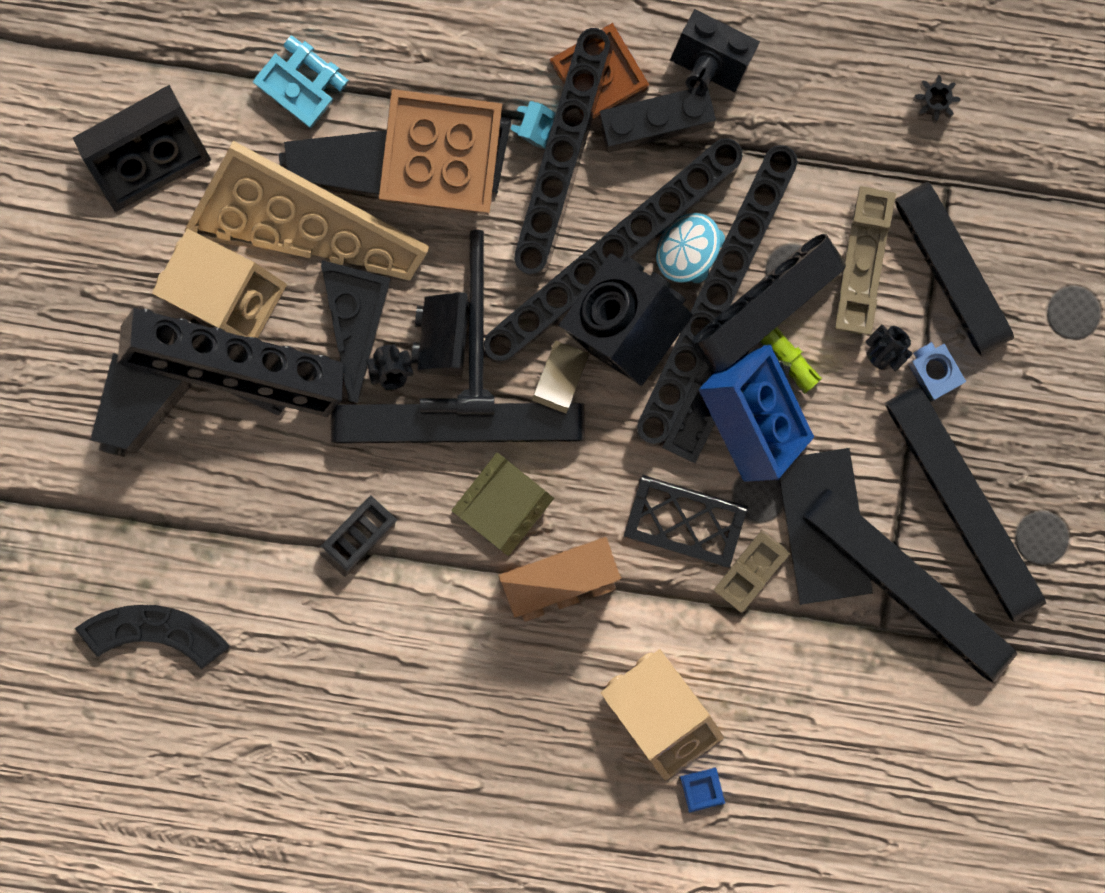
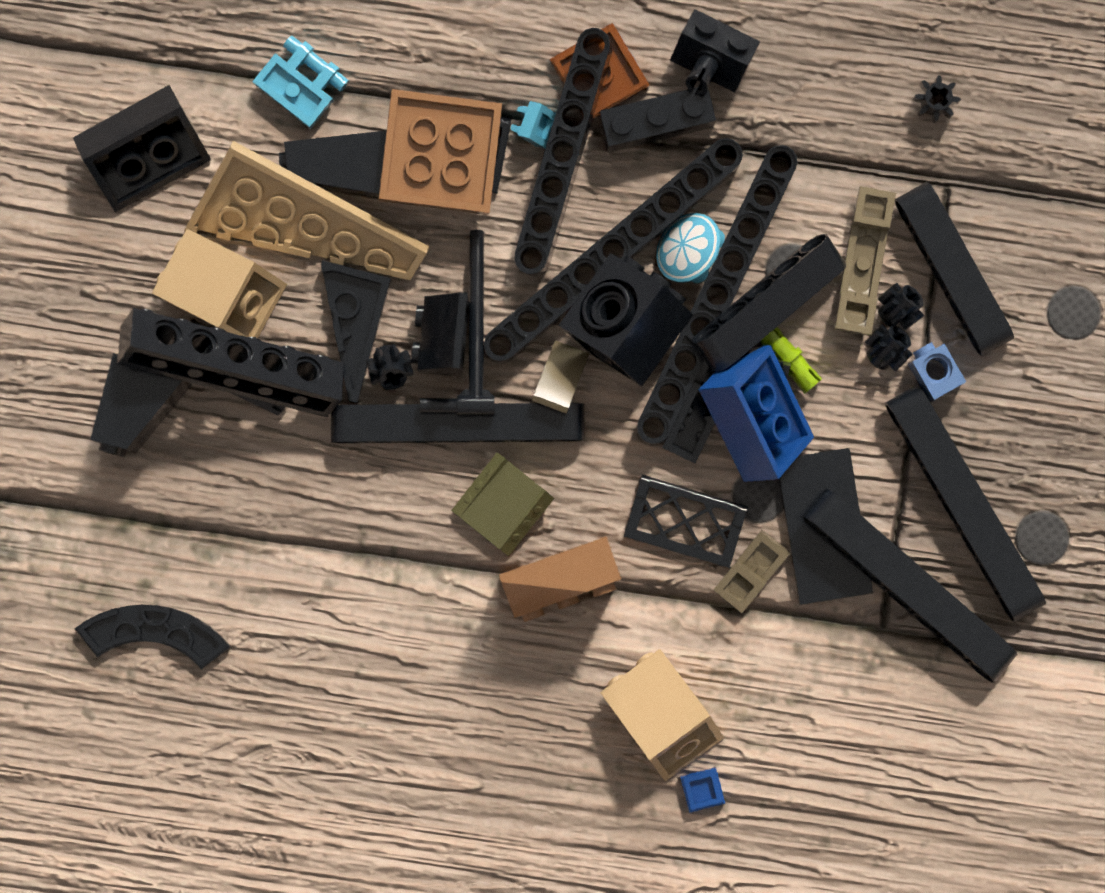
(338, 561): black slope -> none
(900, 306): none -> black gear

